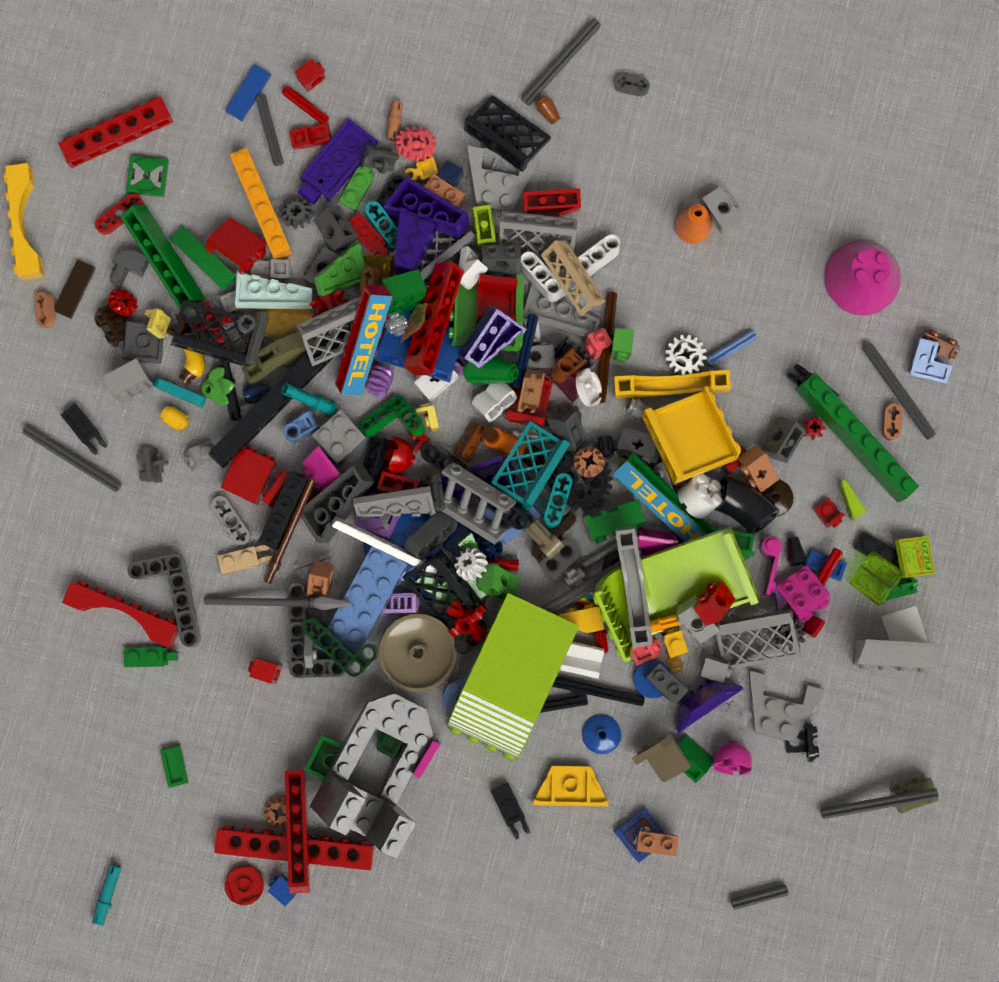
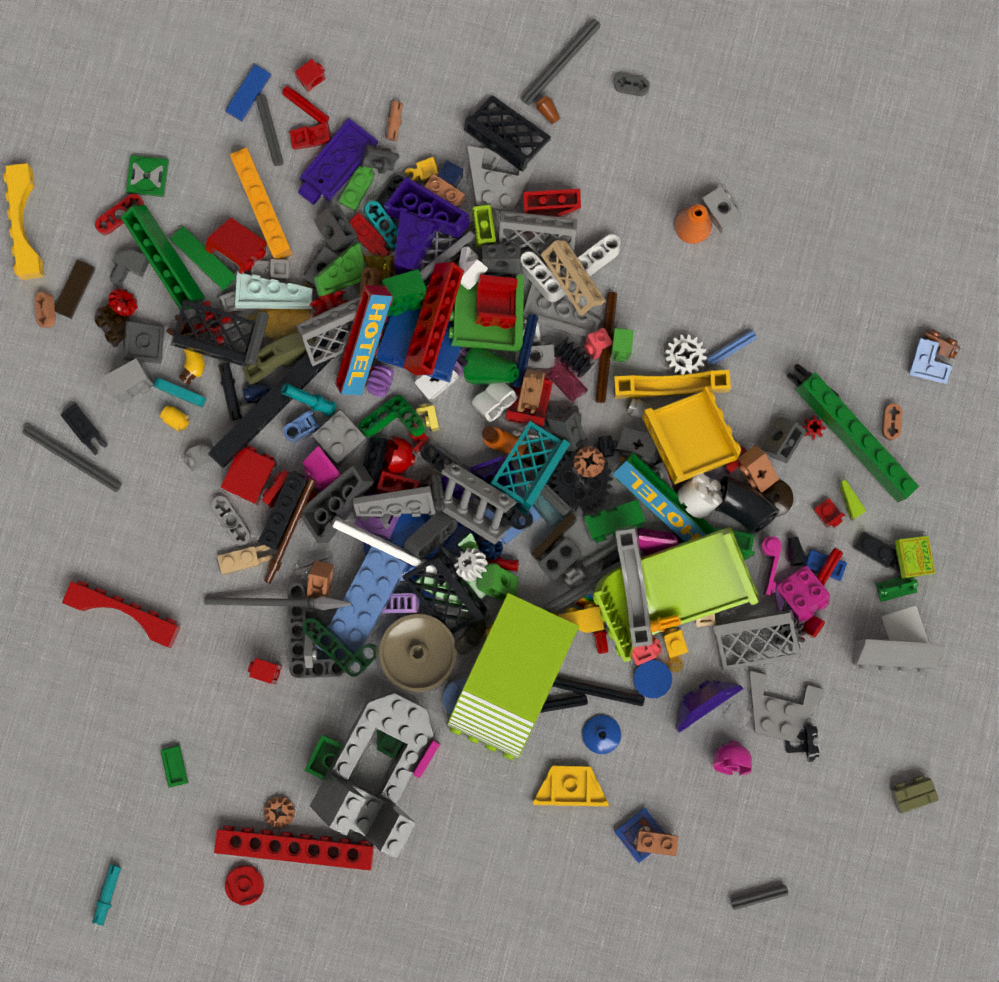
(112, 141): red brick -> none
(148, 657): green hinge -> none
(153, 465): dark grey hips -> none
(158, 322): light yellow bracket -> none
(176, 592): dark grey beam -> none
(219, 387): bright green plate -> none
(250, 327): dark grey bush -> none
(280, 890): blue brick -> none
(292, 208): dark grey gear -> none
(297, 832): red brick -> none
(396, 324): clear gear -> none
(415, 144): coral gear -> none
(416, 320): clear orange sticker -> none
(467, 449): dark orange hinge -> none
(467, 621): red pin -> none
(490, 336): dark purple wedge -> none
(509, 808): black hinge -> none
(547, 542): dark tan piece -> none
(558, 515): teal beam -> none
(567, 365): dark orange piece -> none
(583, 660): white panel -> none
(588, 387): white tile -> none
(664, 757): dark tan bracket -> none
(666, 684): dark grey brick -> none
(697, 757): green panel -> none
(698, 630): light grey brick -> none
(714, 602): red brick -> none
(716, 668): light grey brick -> none
(862, 278): dark pink cone -> none
(876, 578): clear neon green slope -> none
(879, 803): dark grey axle -> none
(899, 391): dark grey axle -> none

